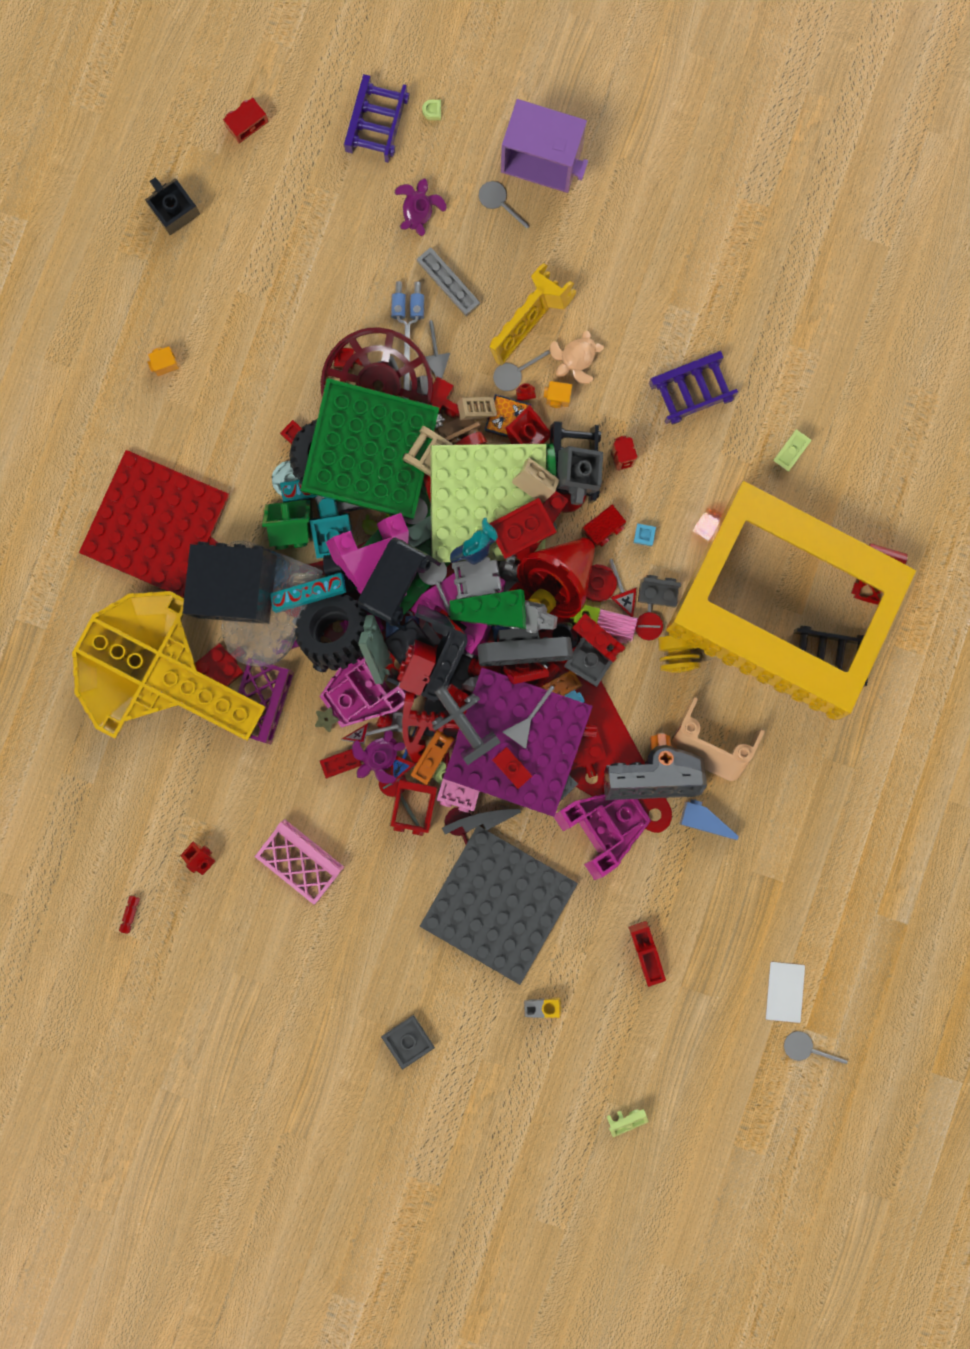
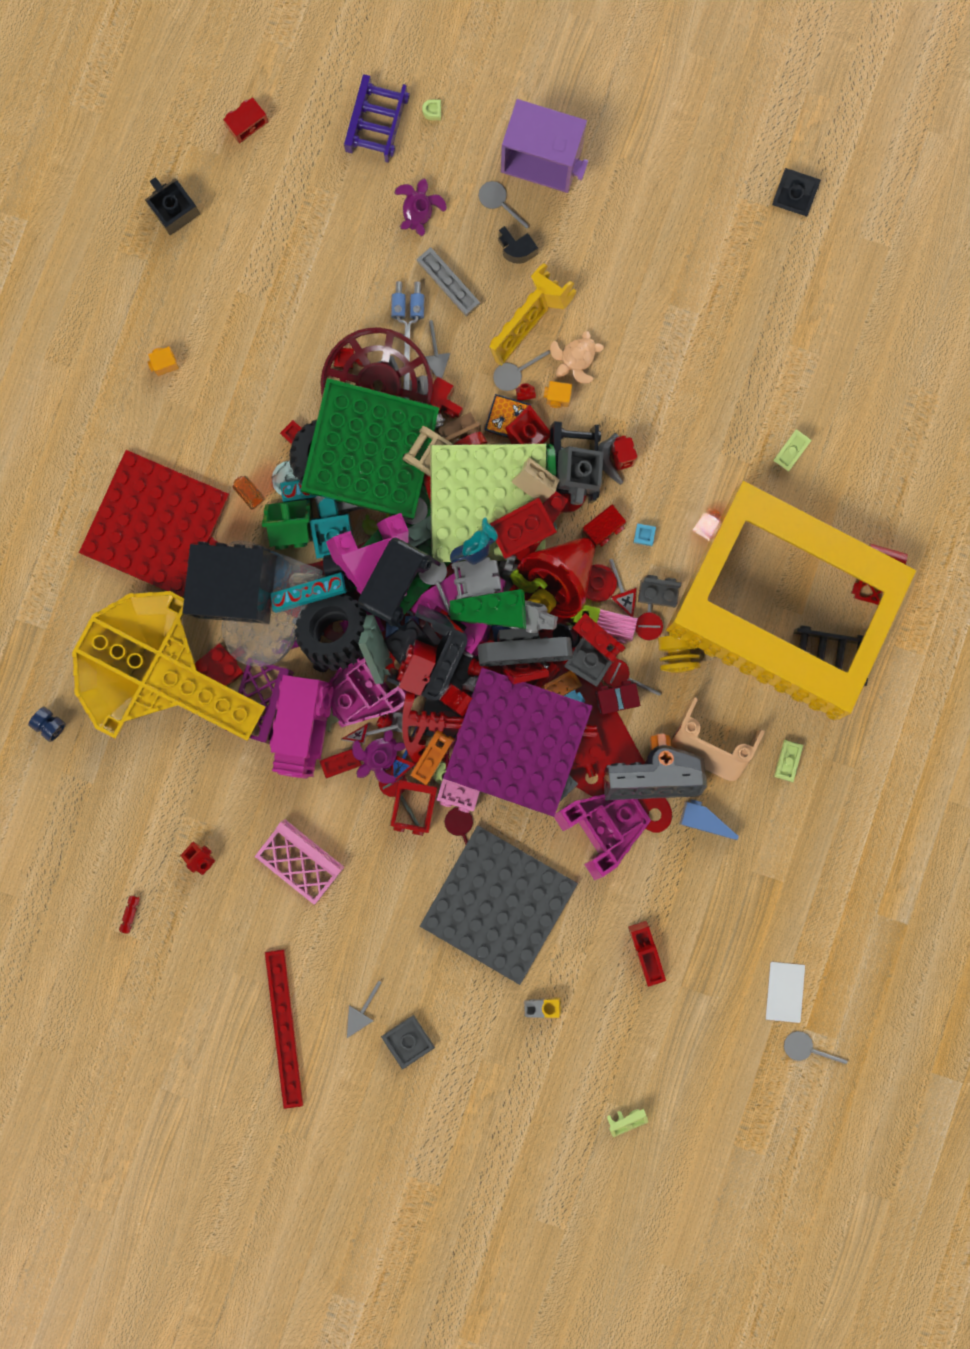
(45, 723): none -> dark blue wheel
(248, 492): none -> clear orange brick
(284, 1029): none -> red tile
(300, 725): none -> dark pink piece
(357, 1019): none -> light grey piece
(464, 411): tan slope -> none
(478, 745): dark grey piece -> none
(488, 819): dark grey slope -> none
(512, 767): red plate -> none
(519, 250): none -> black brick
(521, 730): light grey piece -> none
(527, 586): none -> lime piece
(608, 466): none -> dark grey piece
(617, 698): none -> dark red container
(620, 672): none -> red piece
(678, 376): dark purple fence -> none
(788, 760): none -> yellowish green plate
(796, 192): none -> black slope

